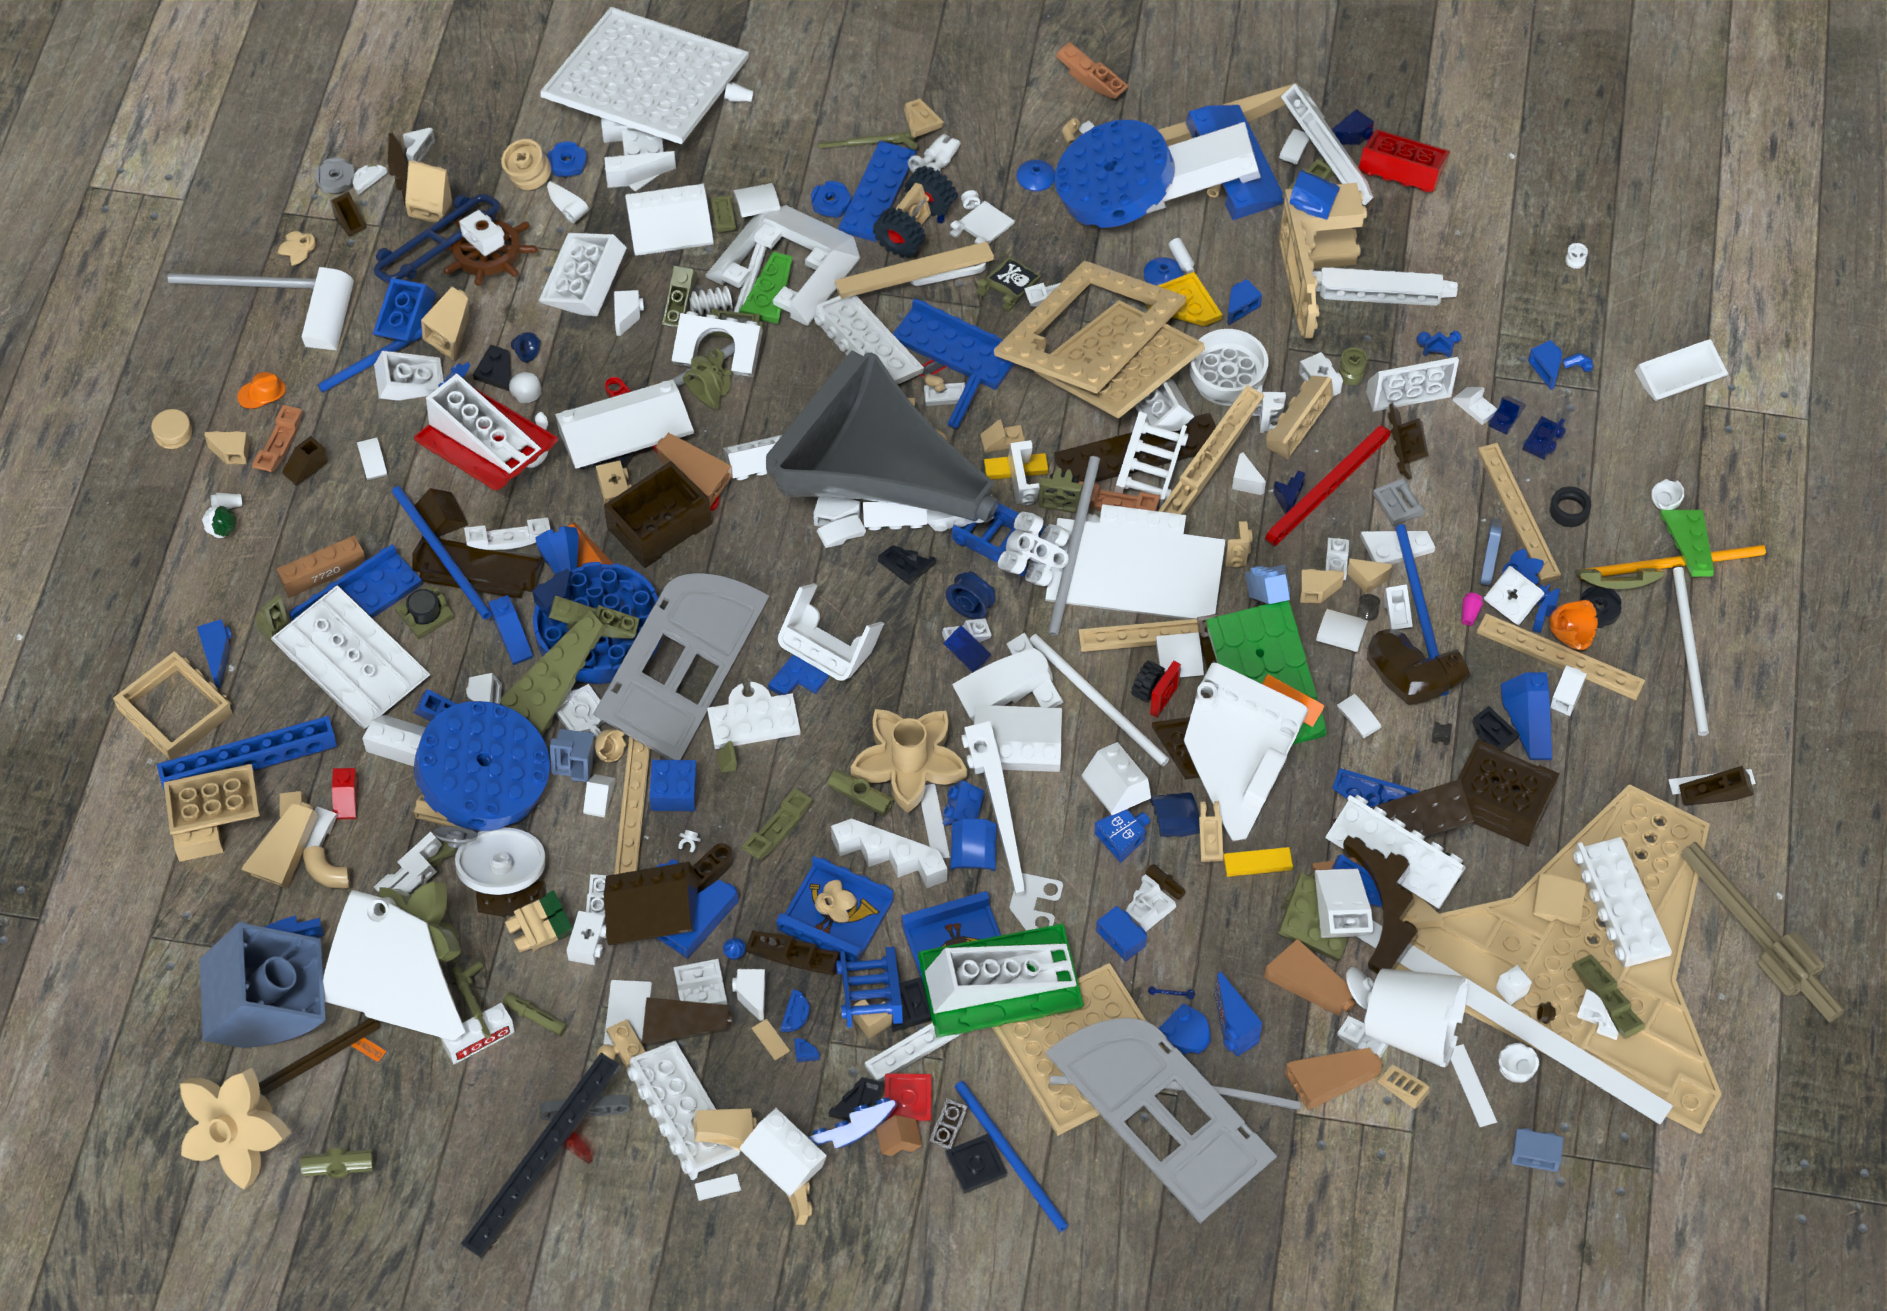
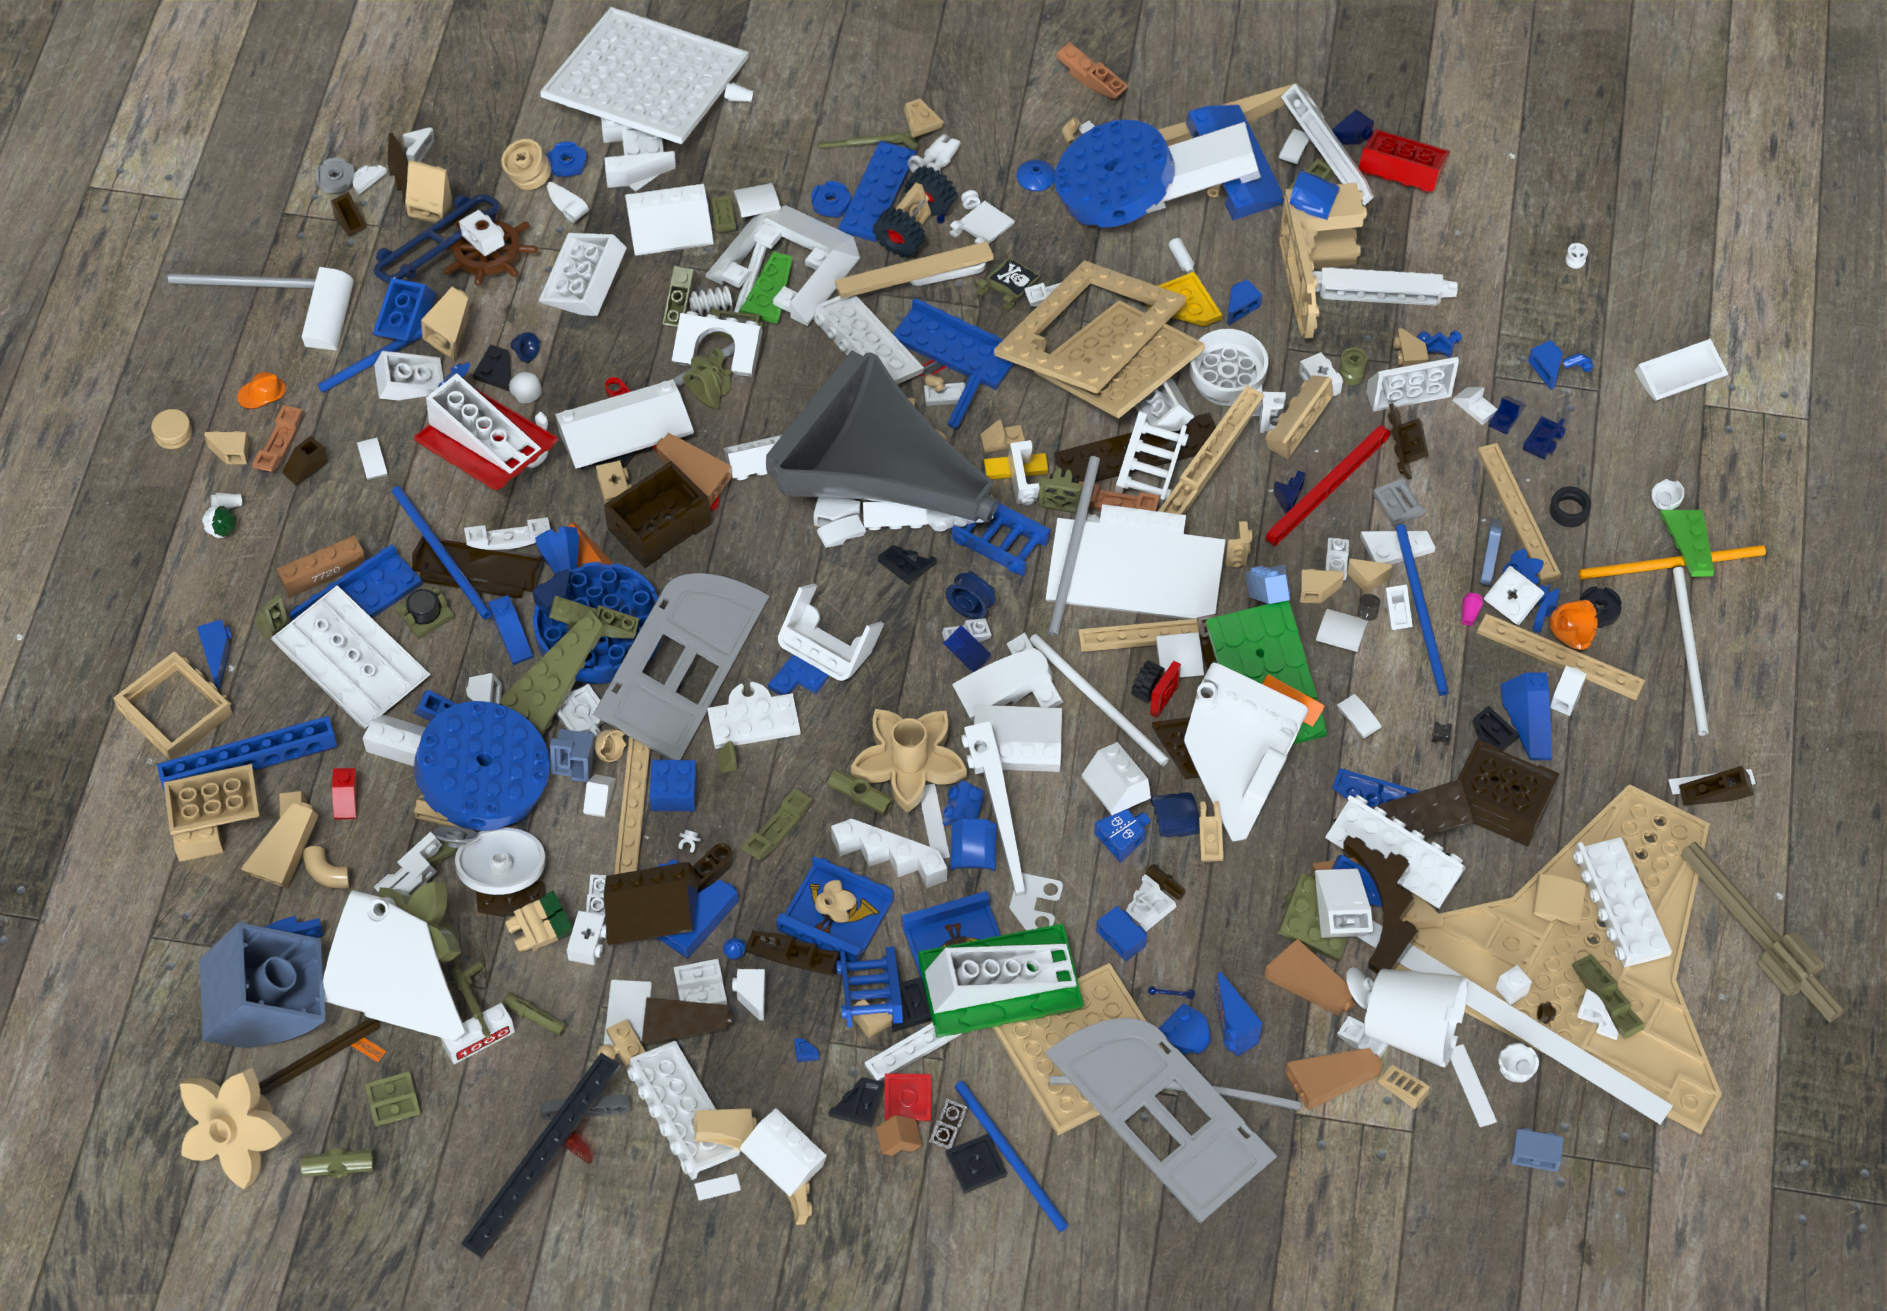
(297, 246): tan plate -> none
(322, 827): white slope -> none
(392, 1099): none -> olive slope
(441, 512): dark brown slope -> none
(627, 309): white slope -> none
(770, 1039): tan sticker -> none
(796, 1012): blue plate -> none
(863, 1122): slope -> none
(1048, 544): white piece -> none
(1161, 271): blue dish -> none
(1247, 477): white slope -> none
(1257, 862): yellow tile -> none
(1409, 672): dark brown piece -> none
(1410, 349): none -> tan slope
(1644, 577): olive slope -> none

